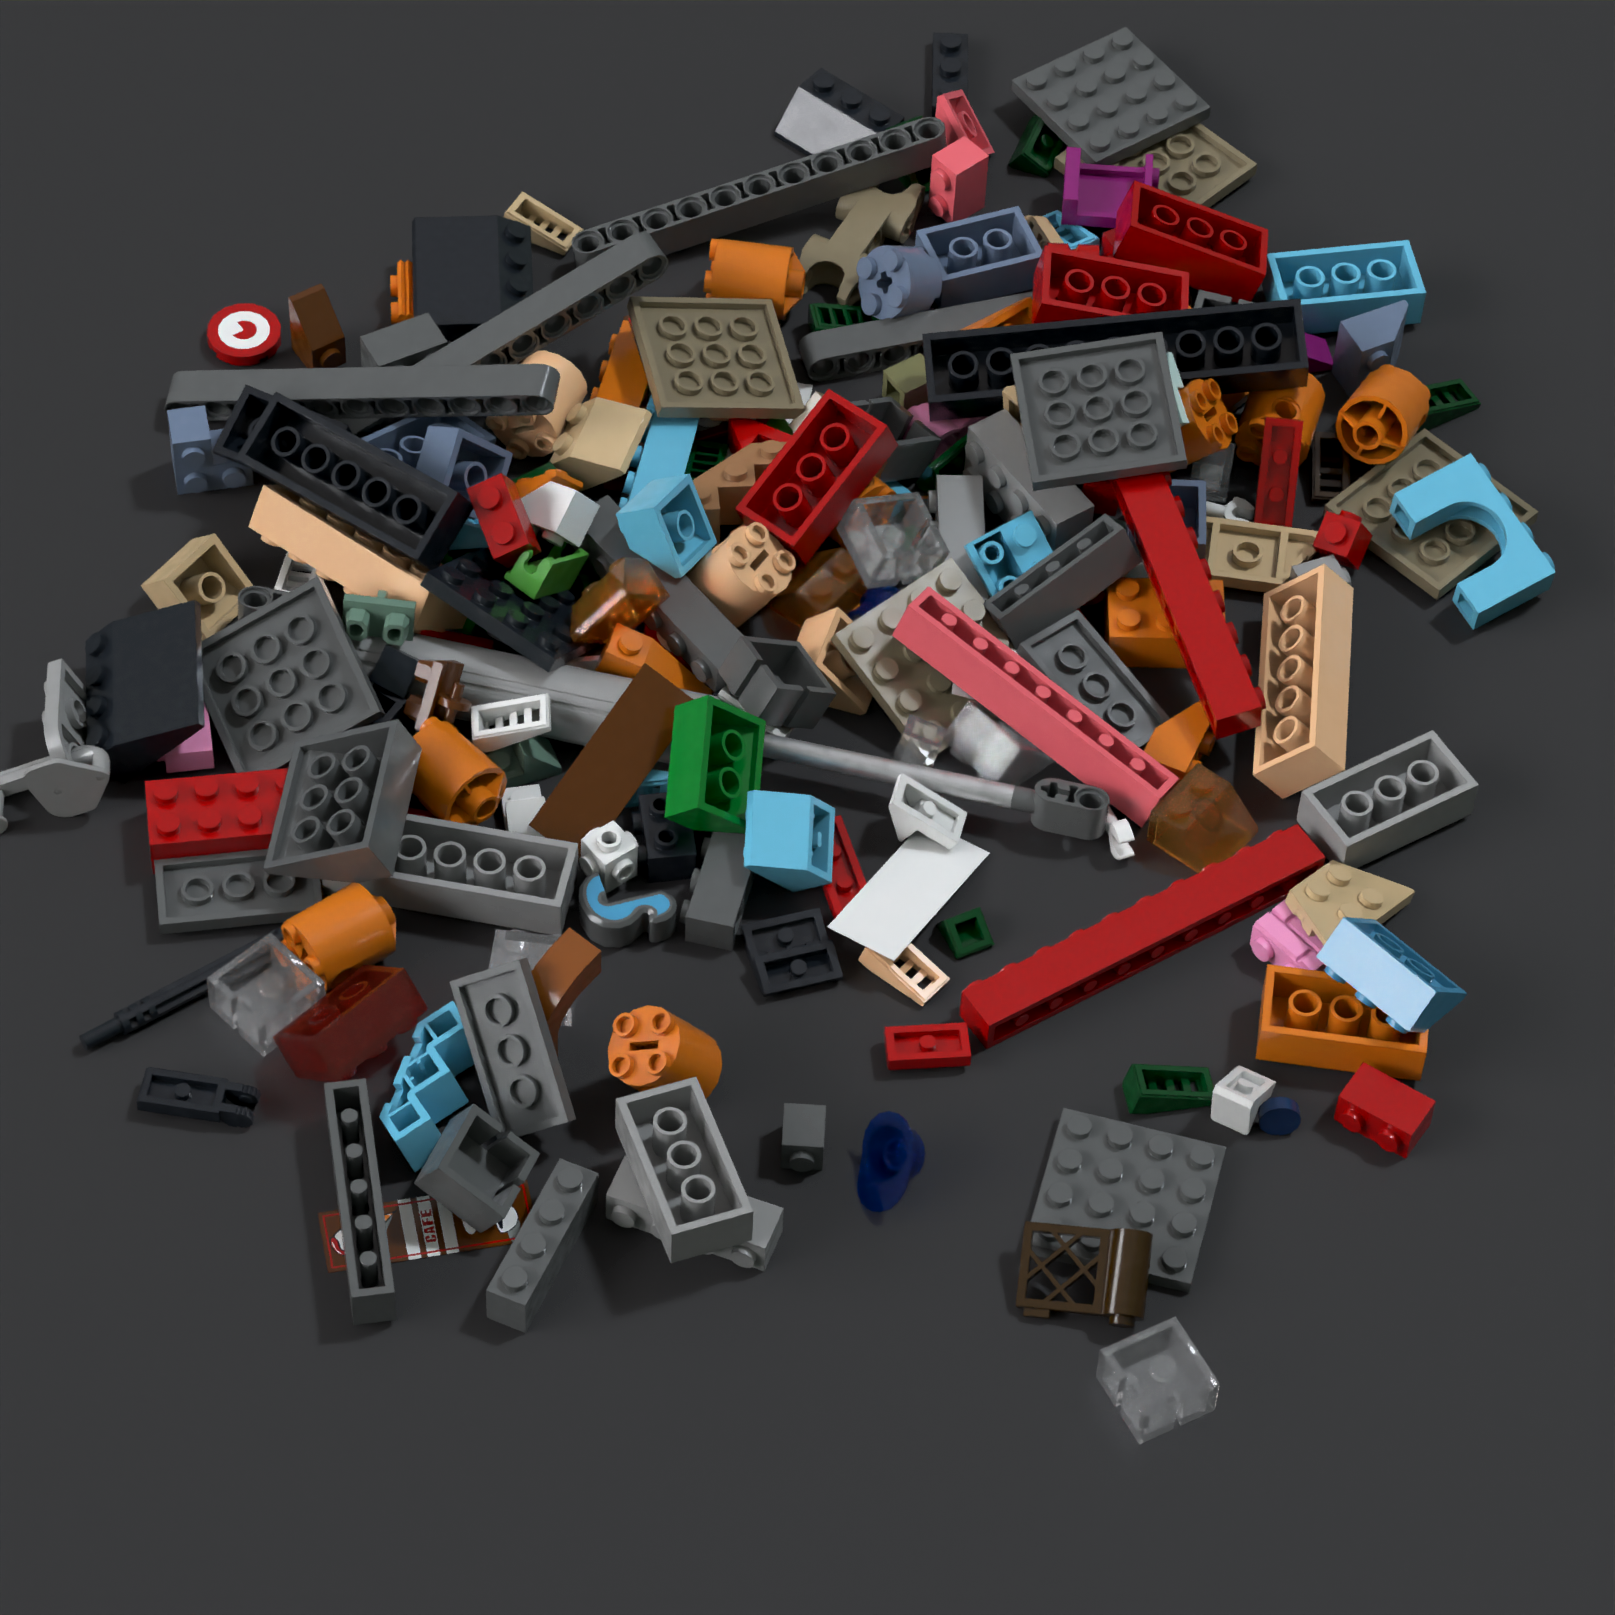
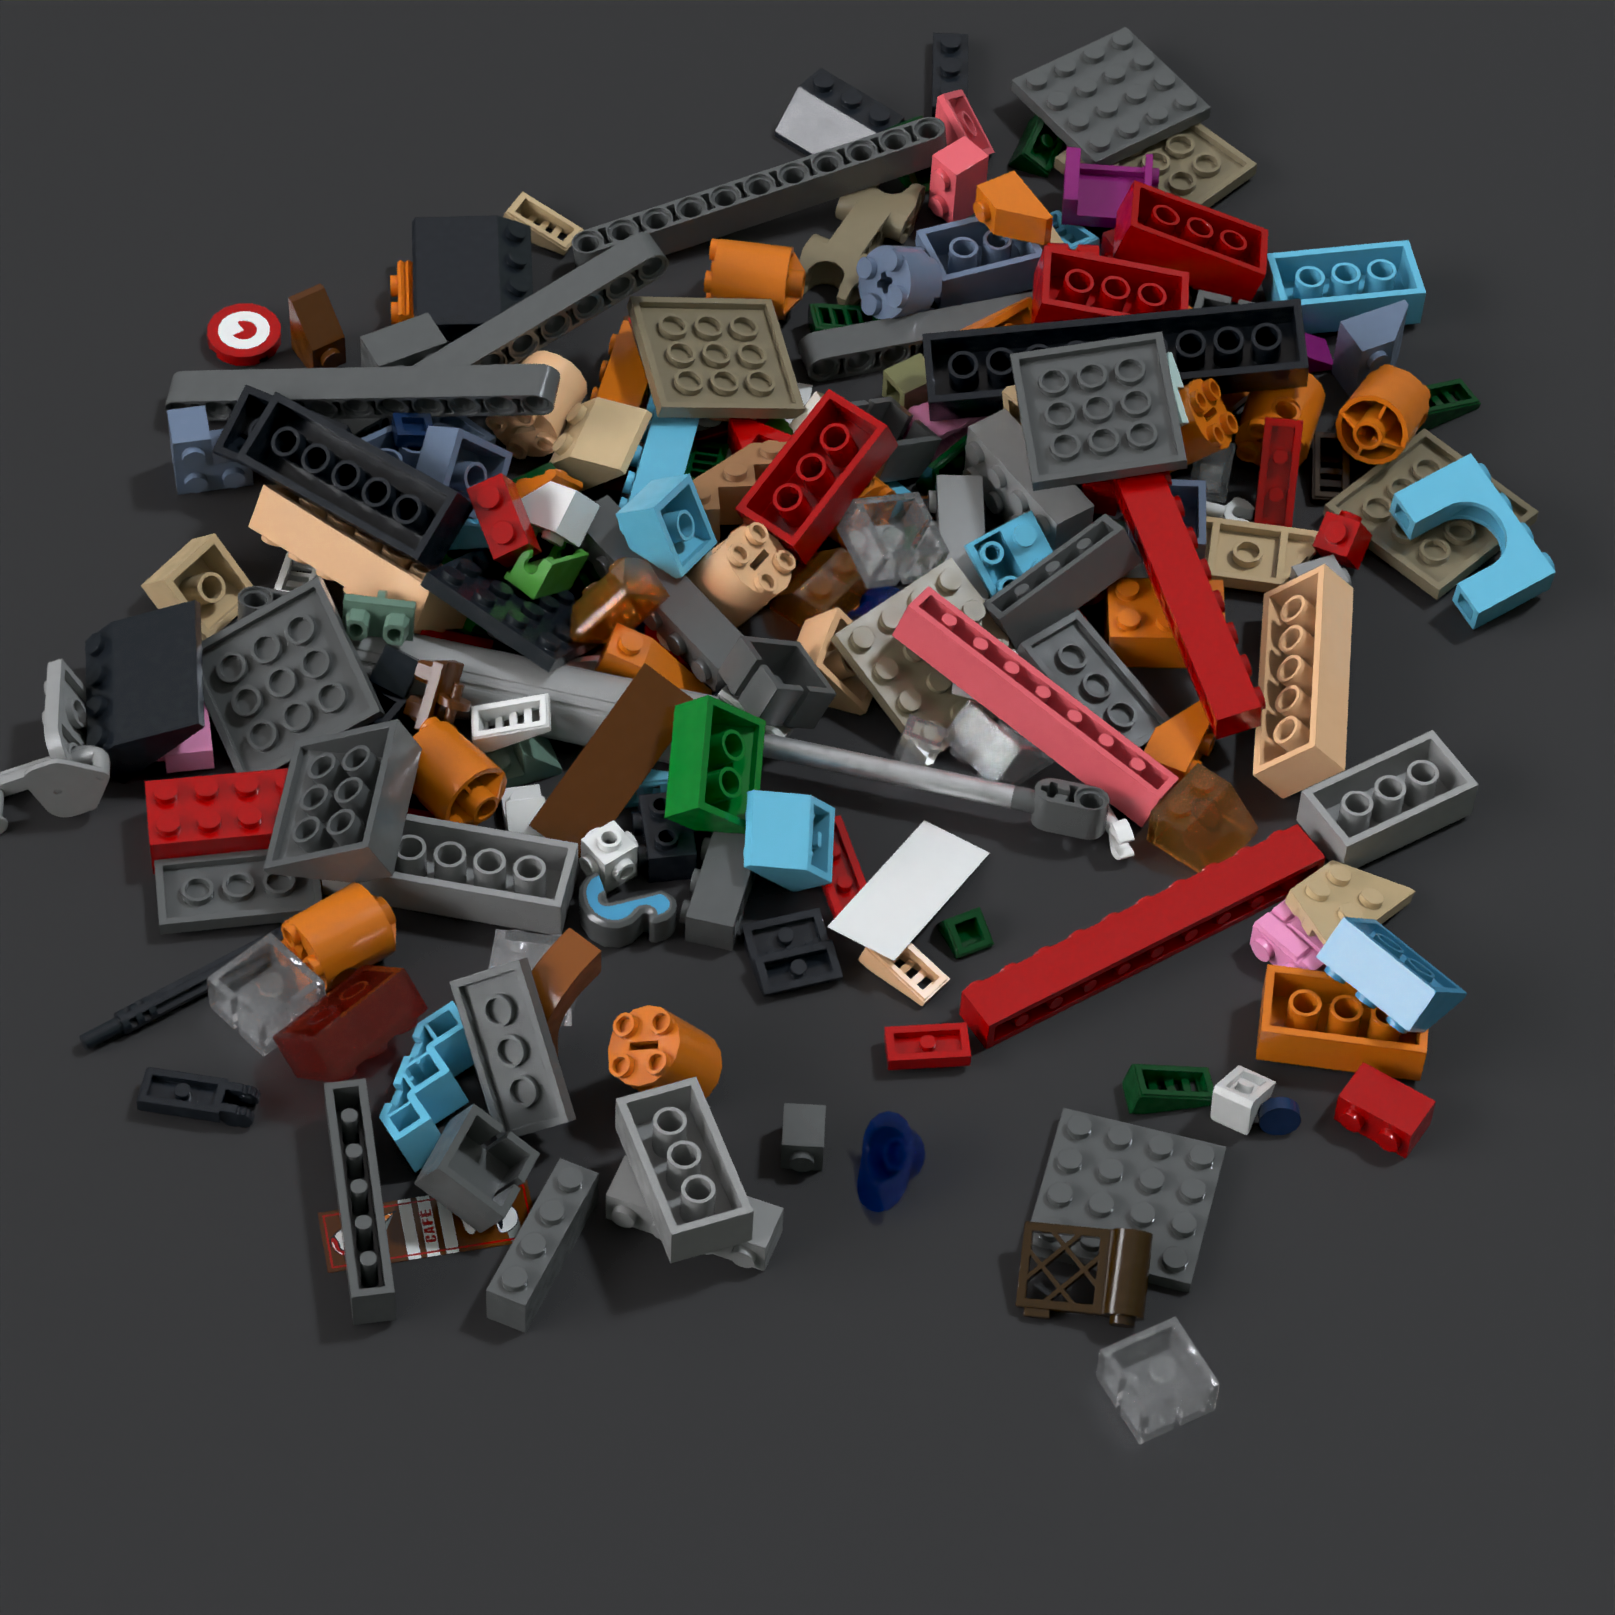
(410, 428): none -> dark blue tile
(920, 809): white slope -> none
(1012, 210): none -> orange slope

